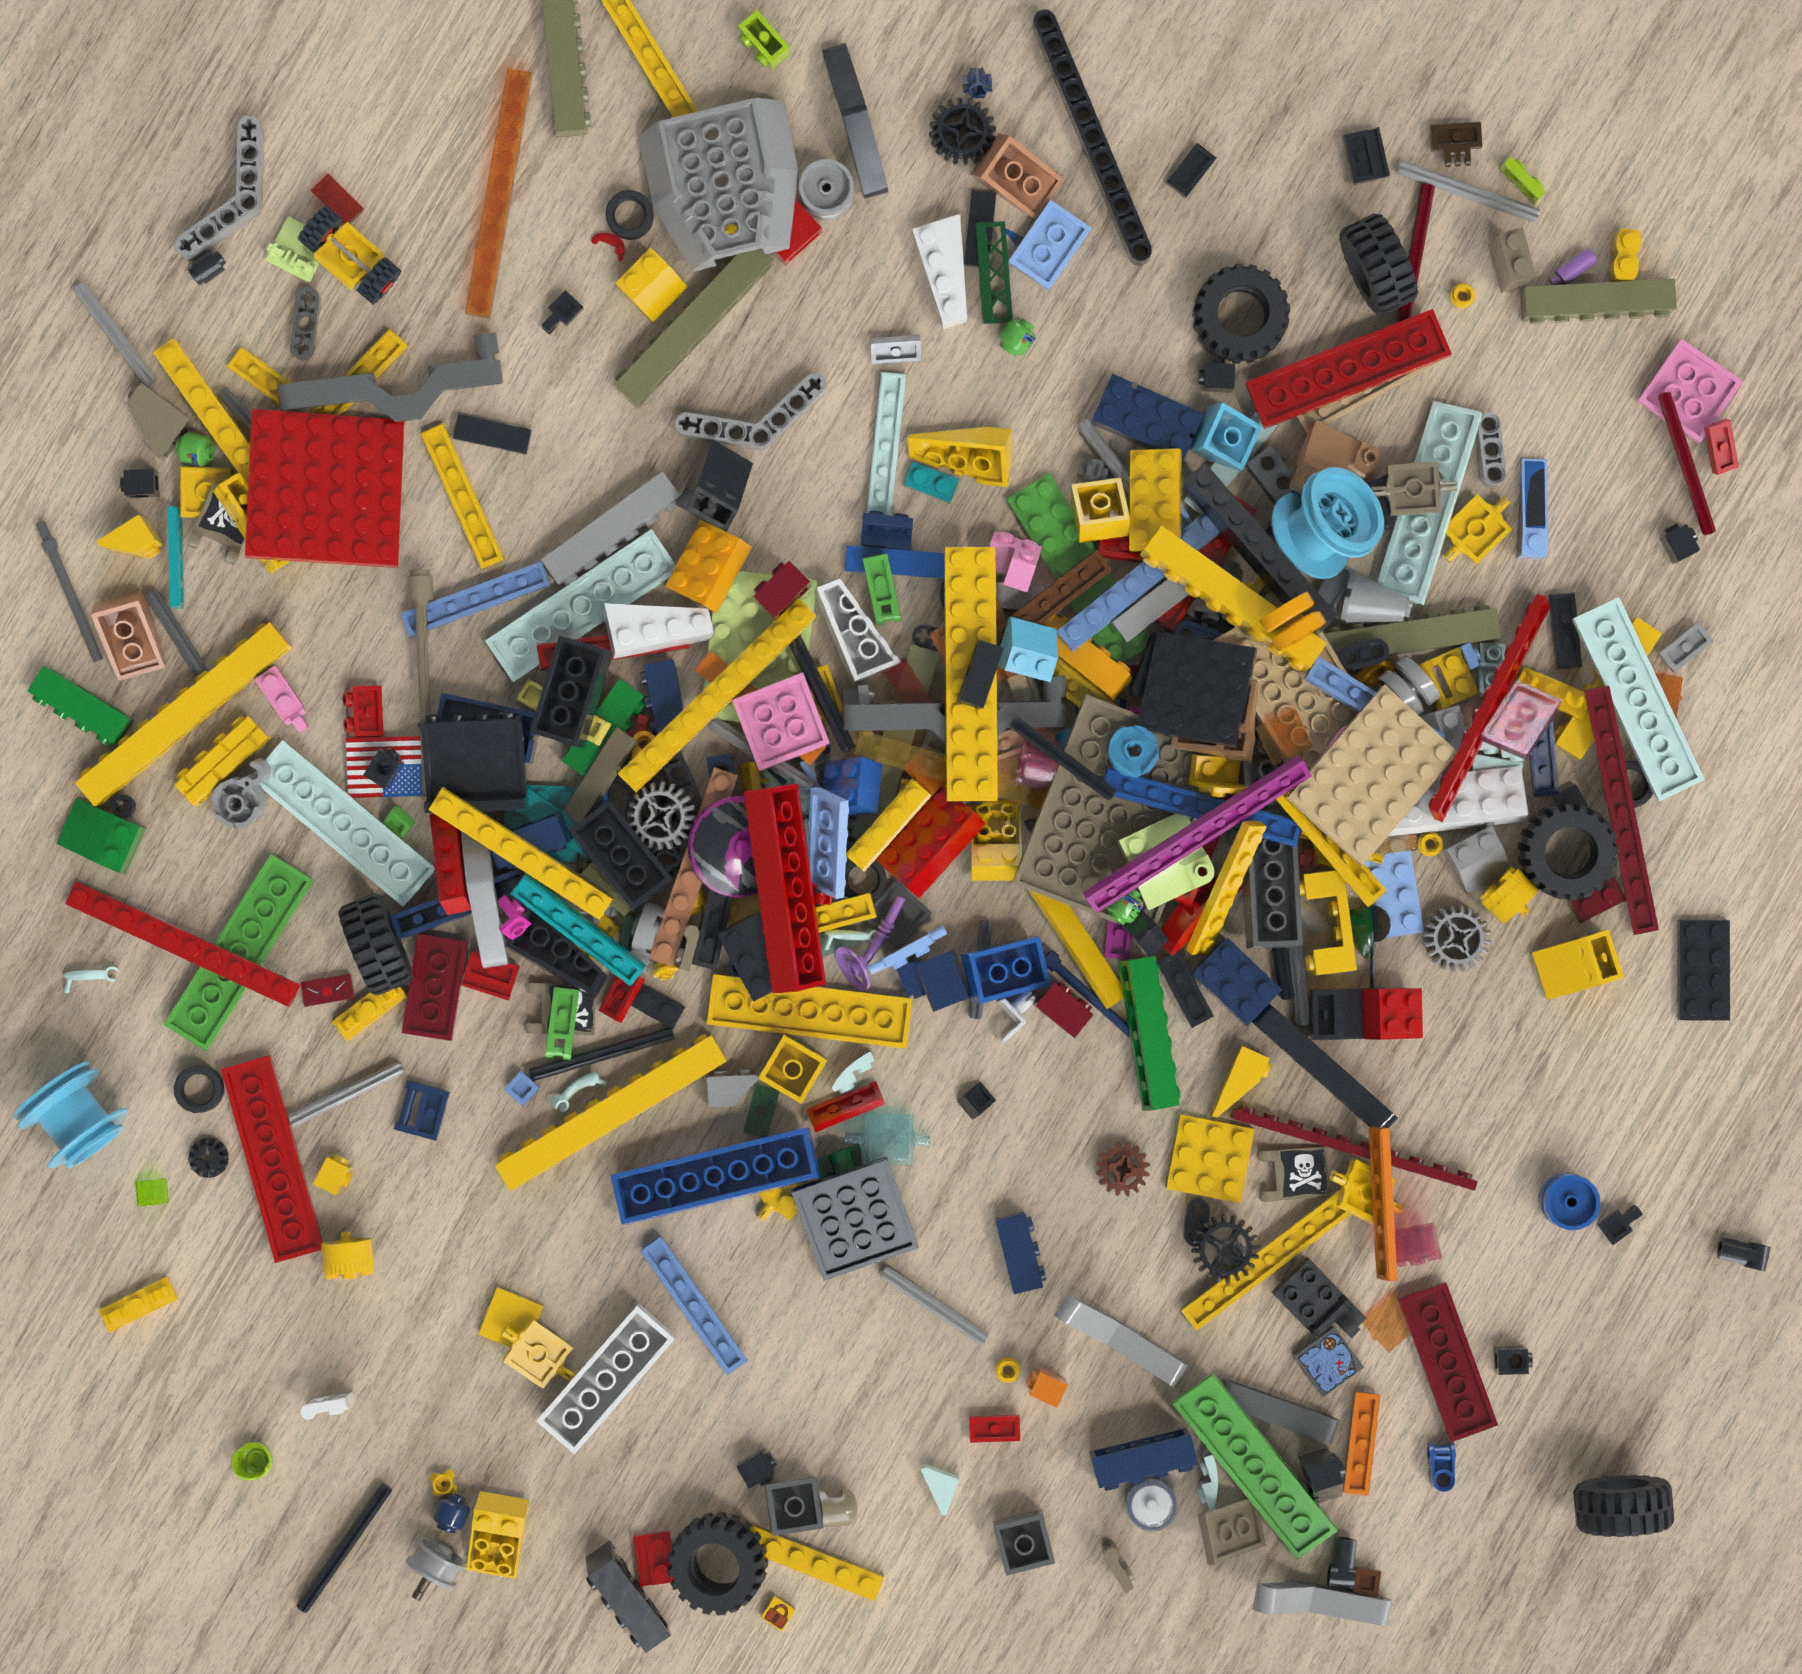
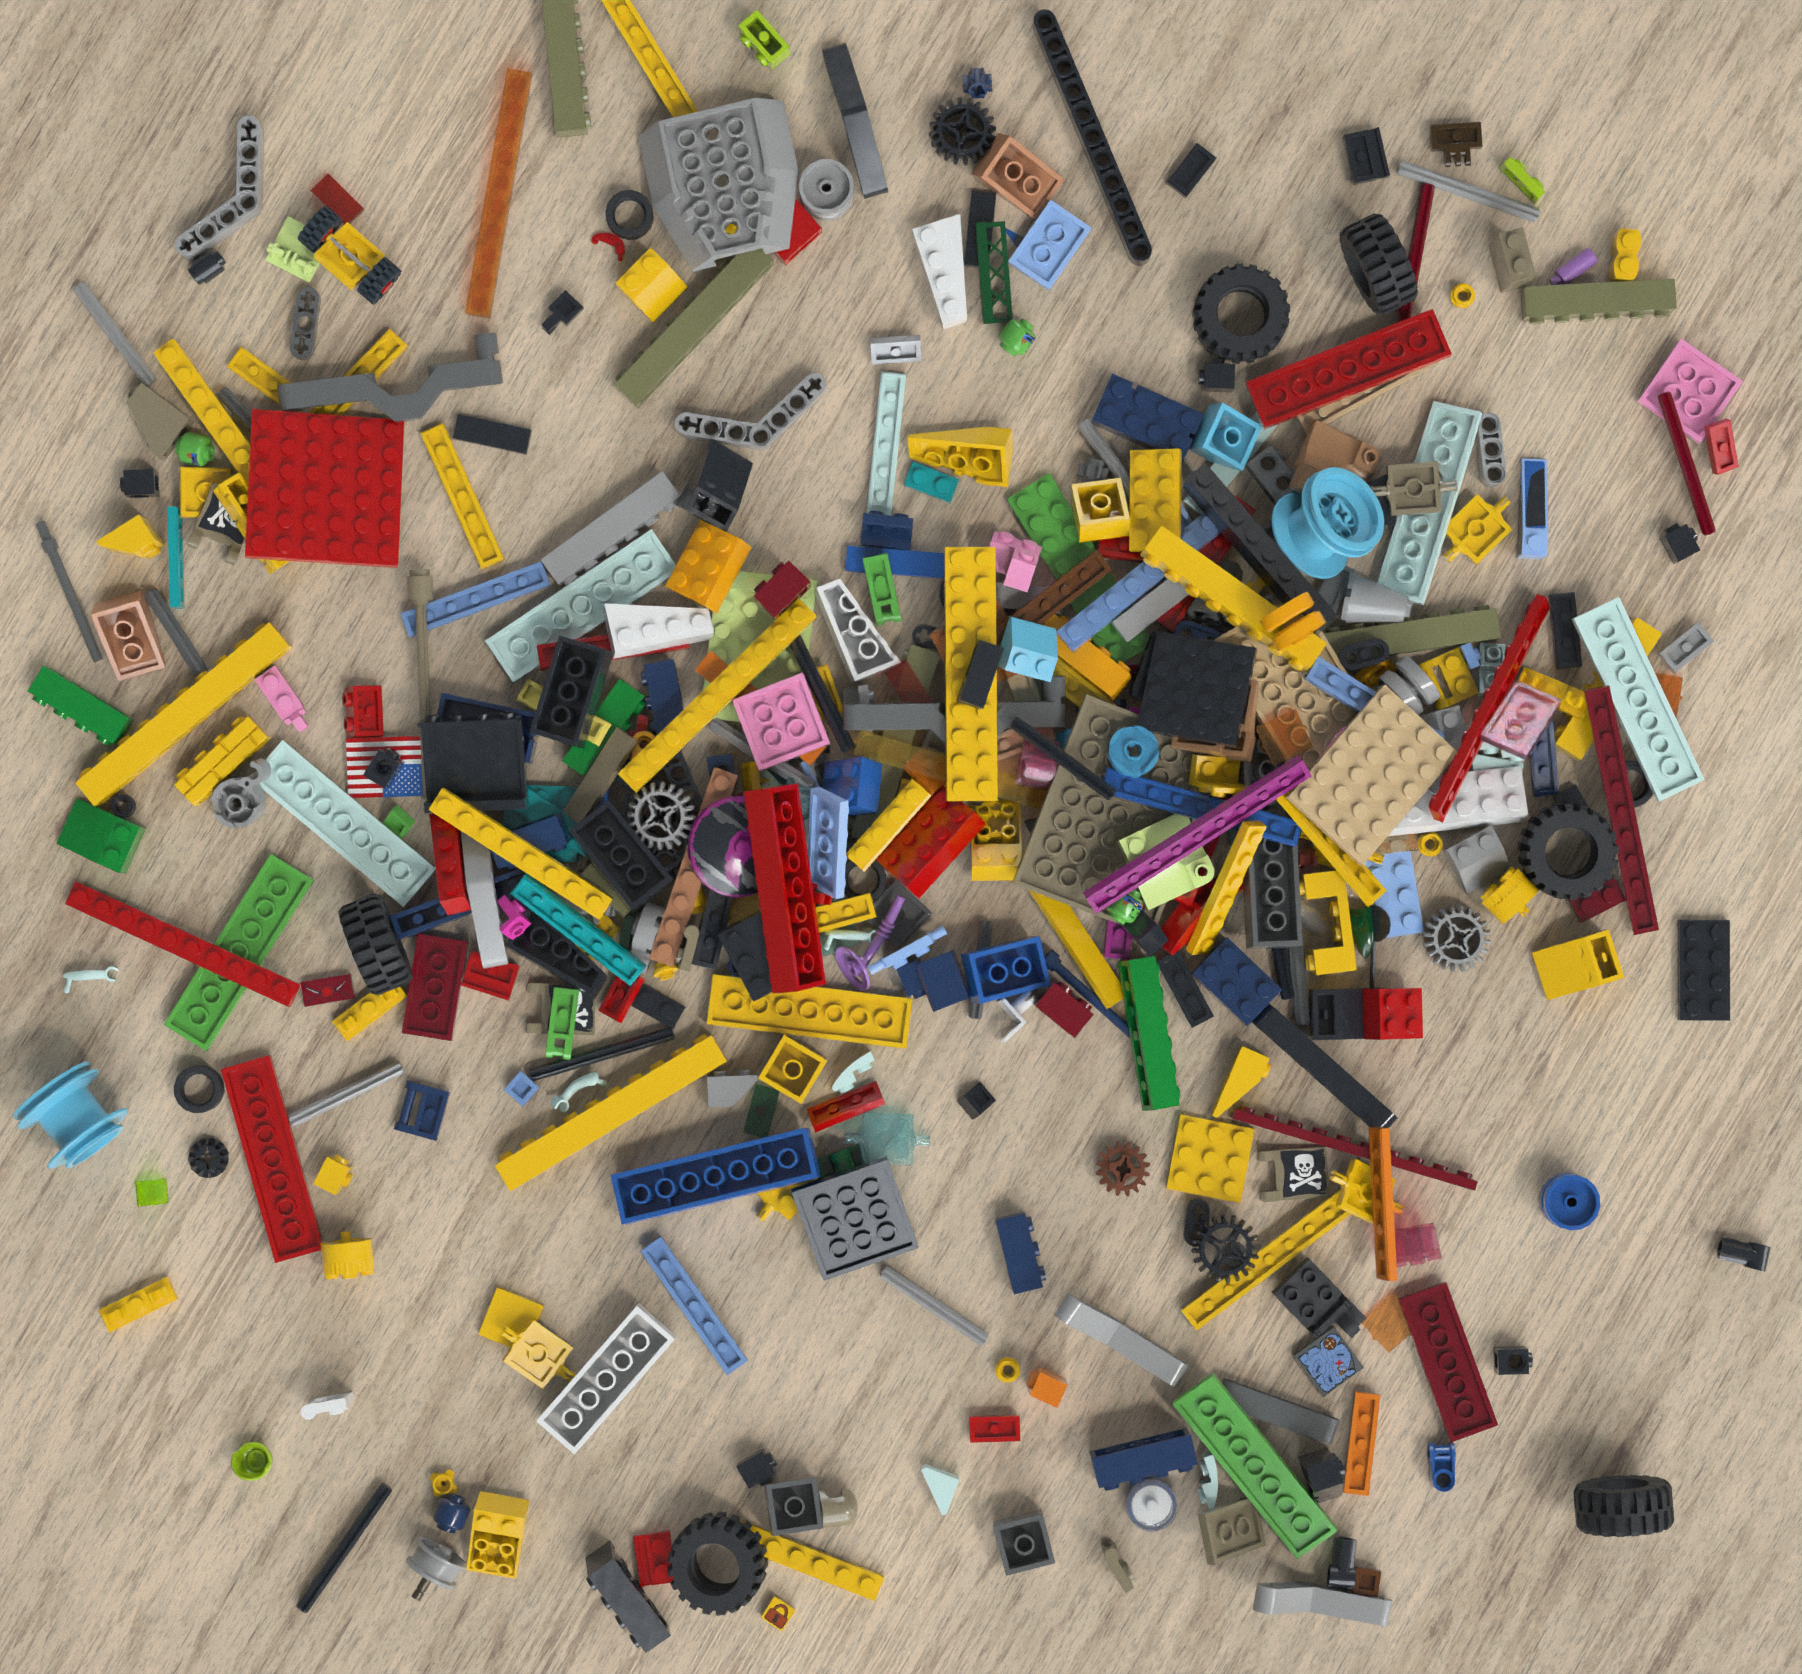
(1617, 1226): black plate -> none

